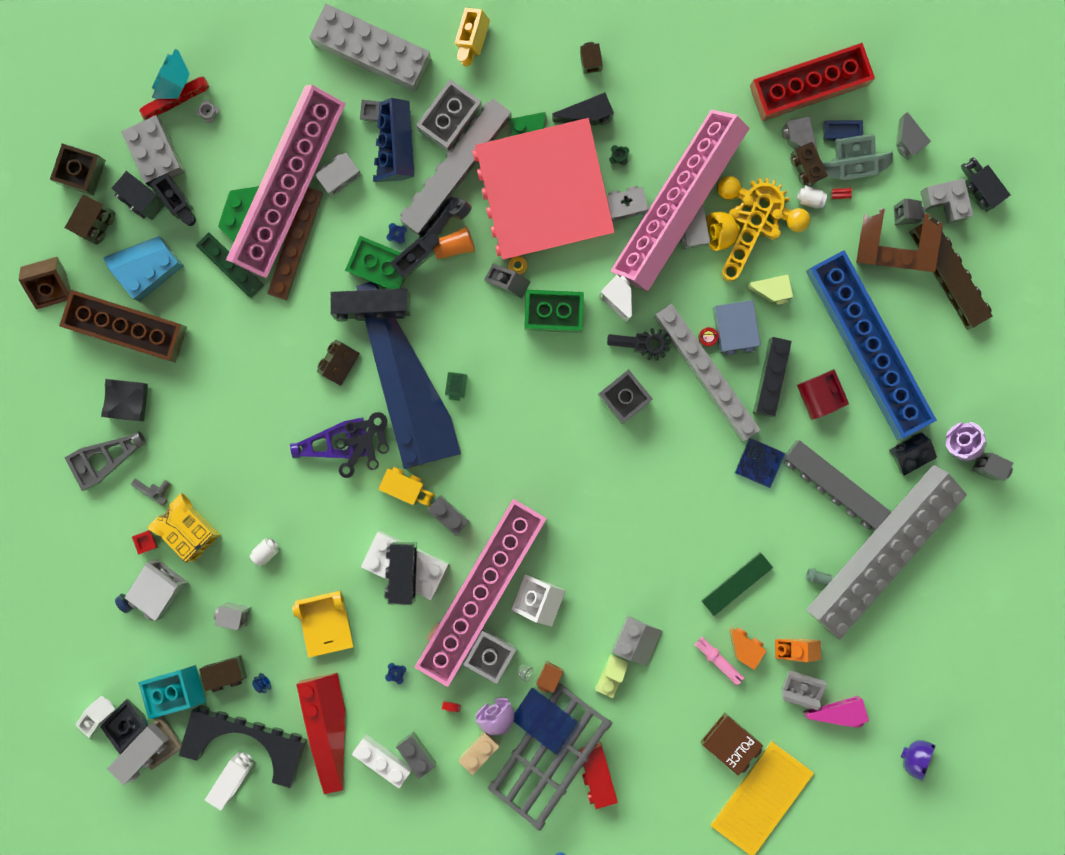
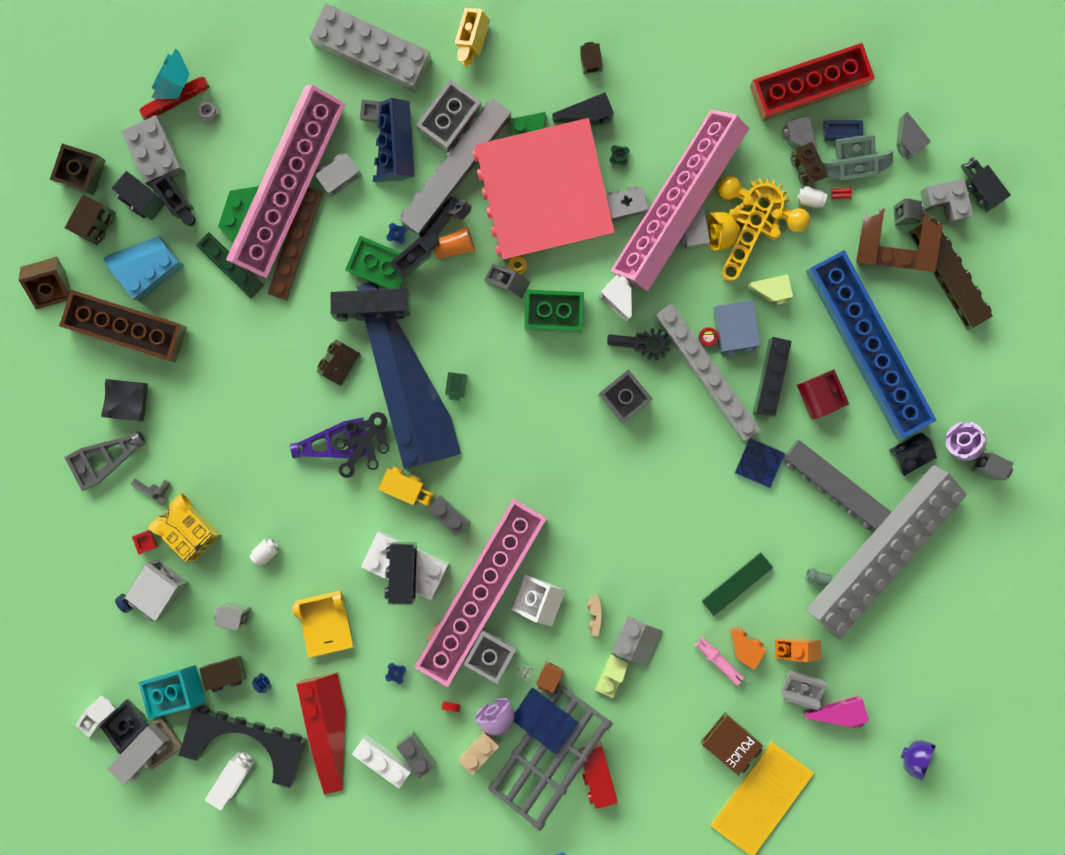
(594, 609): none -> tan slope

